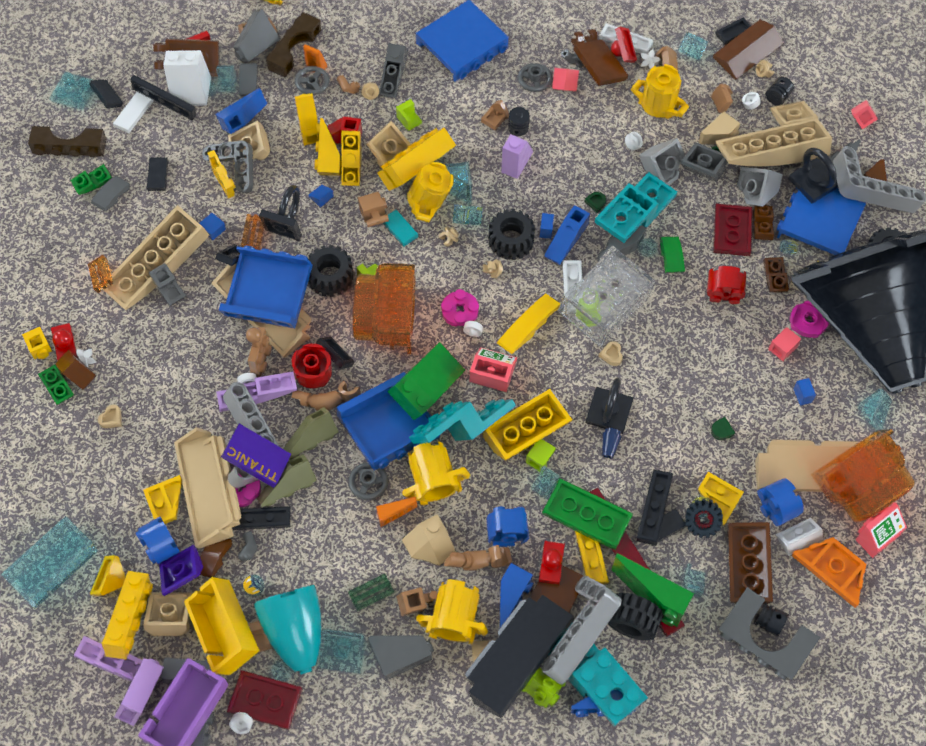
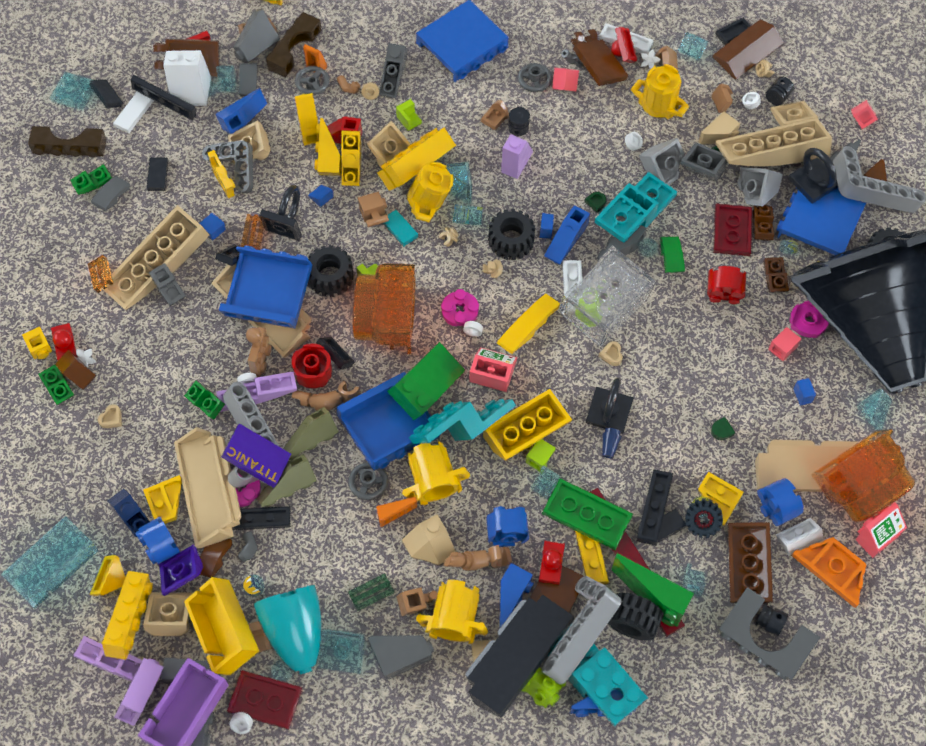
(128, 511): none -> dark blue slope
(204, 399): none -> green slope

